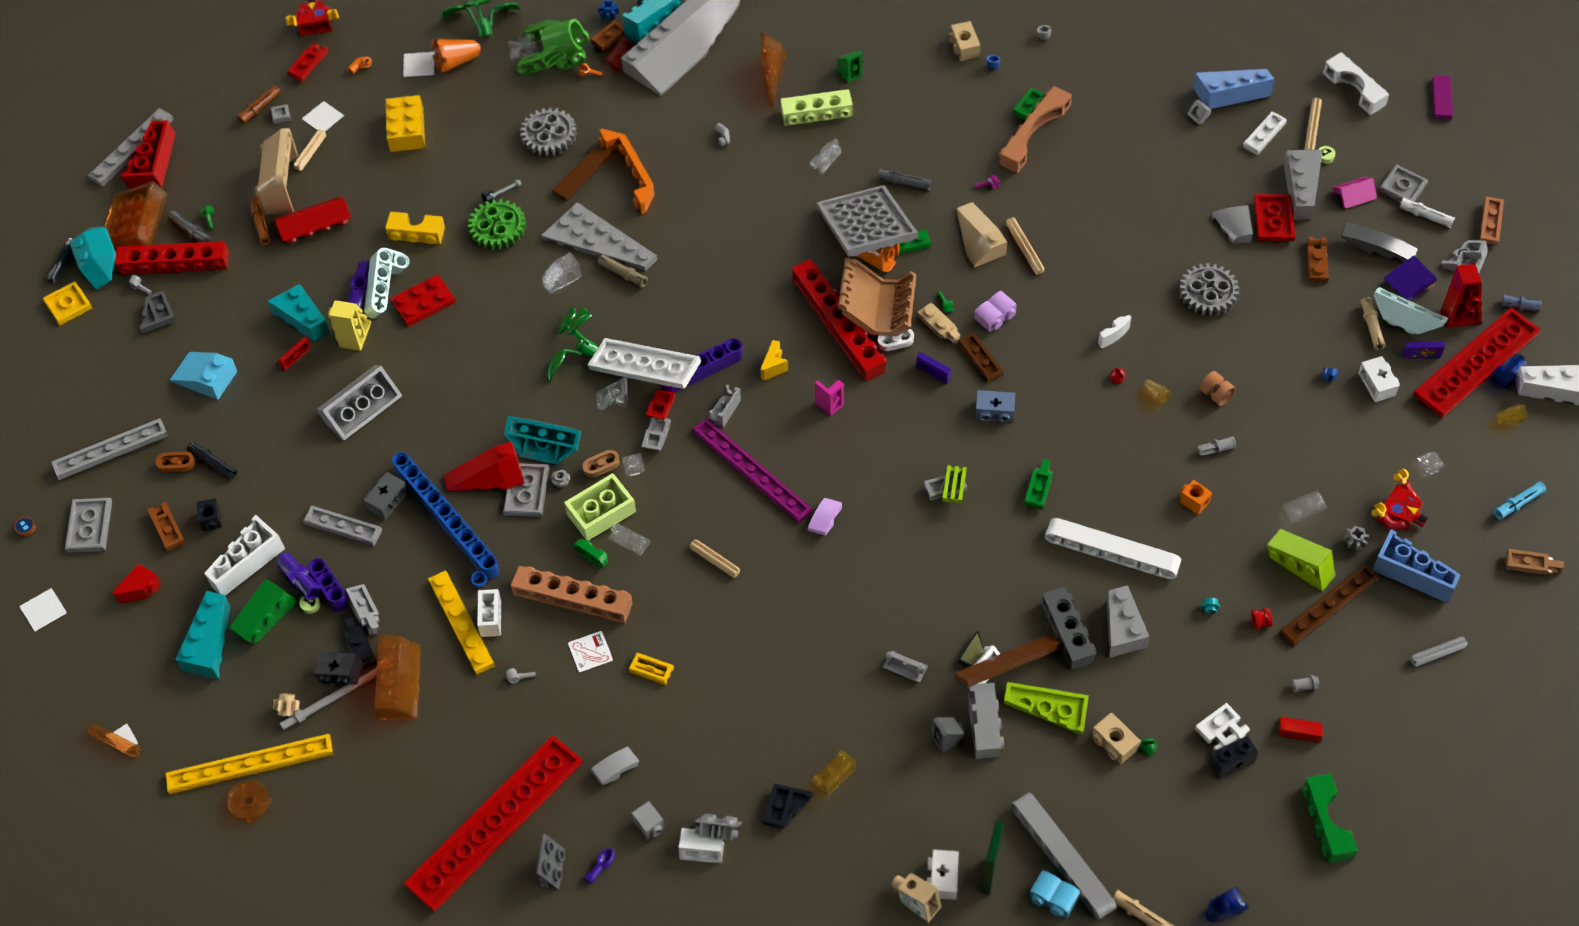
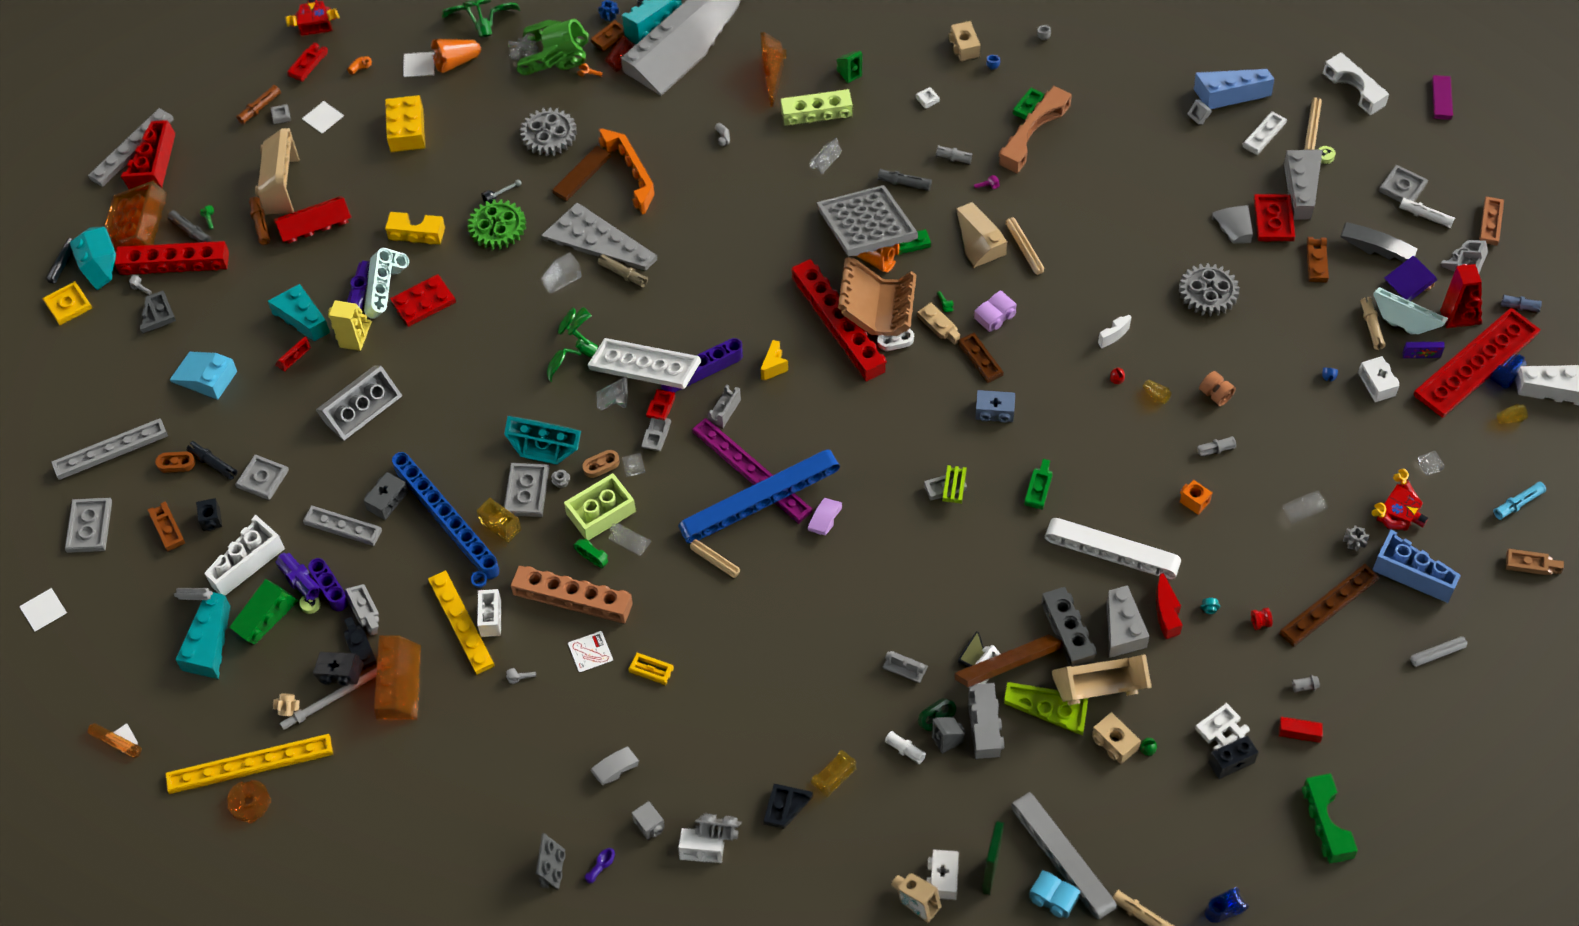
(25, 527): tile -> none
(137, 585): red slope -> none
(193, 593): none -> light grey axle
(262, 477): none -> light grey tile
(309, 150): tan axle -> none
(491, 469): red wedge -> none
(493, 823): red plate -> none
(498, 520): none -> clear yellow brick
(758, 496): none -> blue beam
(829, 399): dark pink panel -> none
(905, 747): none -> white pin
(927, 98): none -> white tile
(933, 368): dark purple tile -> none
(935, 711): none -> dark green plate
(953, 154): none -> light grey pin
(1102, 679): none -> tan windscreen
(1167, 609): none -> red slope
(1303, 558): lime wedge -> none
(1356, 191): dark pink panel -> none

